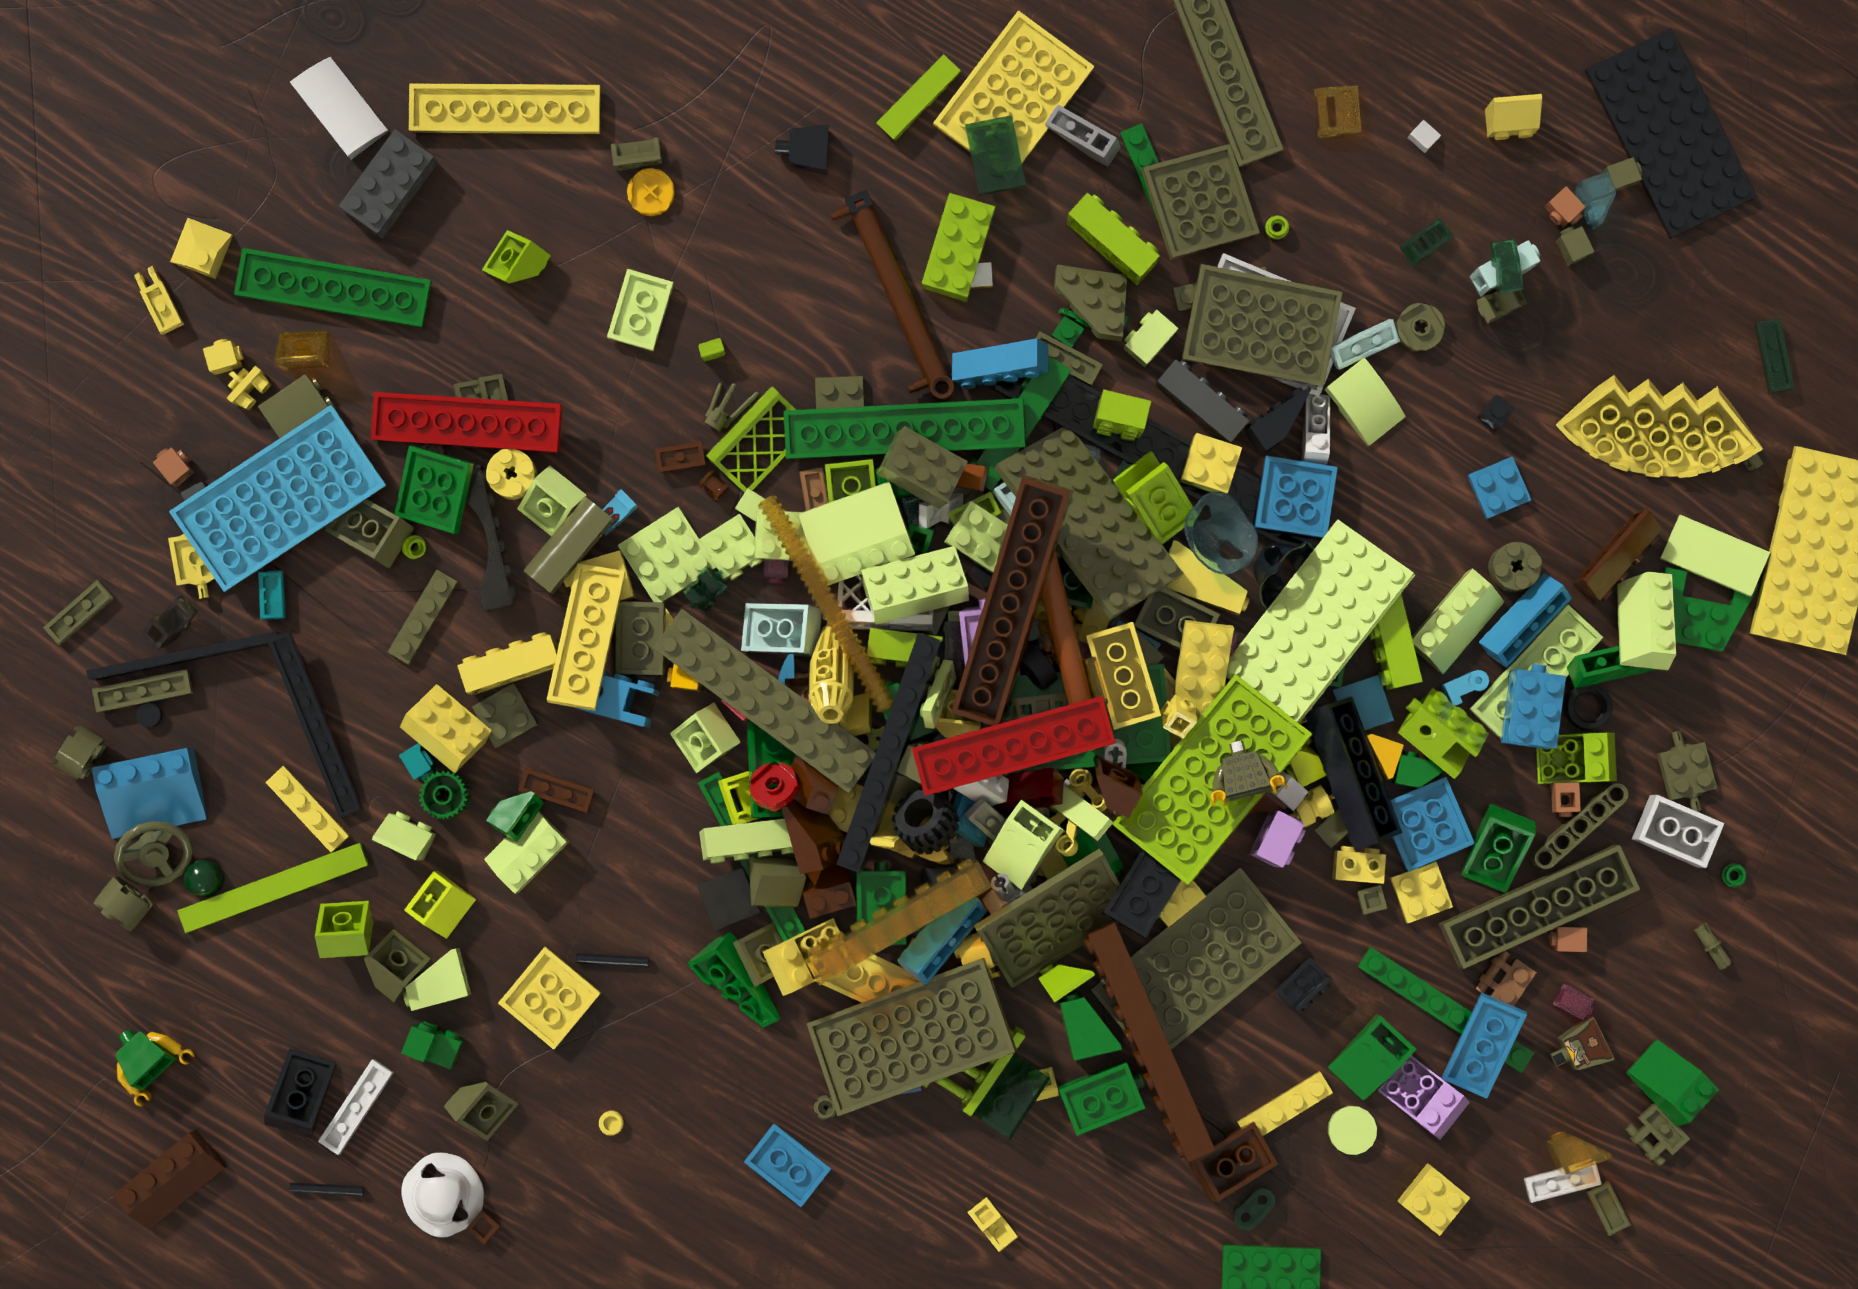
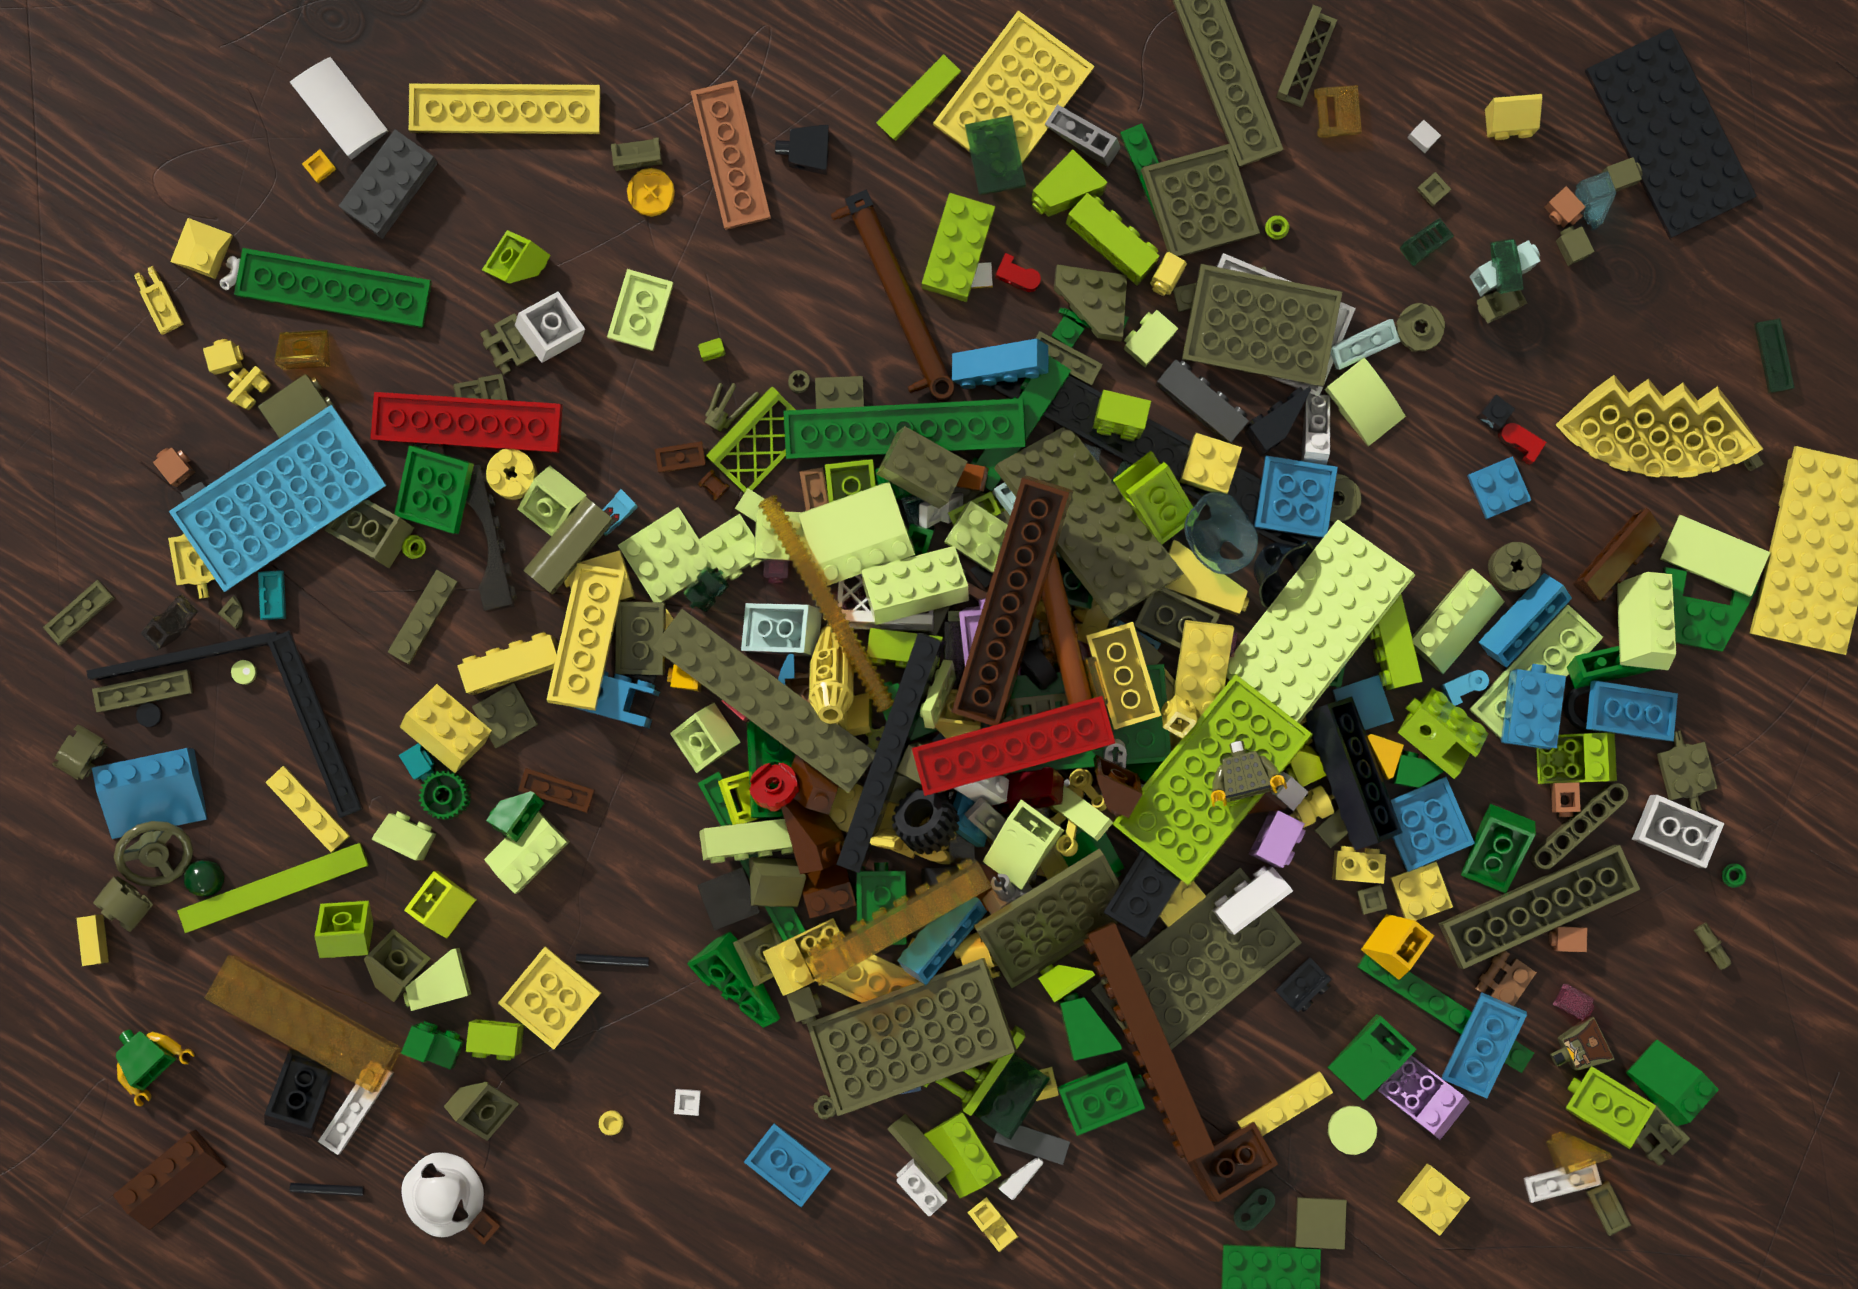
(92, 940): none -> light yellow panel
(230, 279): none -> white arm
(233, 612): none -> olive tile
(244, 672): none -> yellowish green tile
(303, 1023): none -> clear yellow brick
(319, 166): none -> yellow tile
(494, 1038): none -> lime brick
(513, 340): none -> olive plate
(549, 327): none -> white brick
(687, 1102): none -> white plate
(730, 155): none -> nougat plate
(791, 381): none -> olive bush
(804, 1004): none -> olive brick
(920, 1149): none -> olive tile
(921, 1187): none -> white panel
(965, 1153): none -> lime slope
(1016, 276): none -> red leg
(1016, 1182): none -> white slope
(1036, 1144): none -> dark grey tile
(1067, 185): none -> lime slope
(1167, 274): none -> light yellow brick
(1251, 899): none -> white slope
(1300, 49): none -> olive fence
(1320, 1223): none -> olive tile
(1351, 499): none -> olive plate
(1397, 944): none -> yellow slope
(1433, 189): none -> olive plate
(1522, 440): none -> red leg
(1609, 1107): none -> lime torso
(1632, 711): none -> dark azure plate

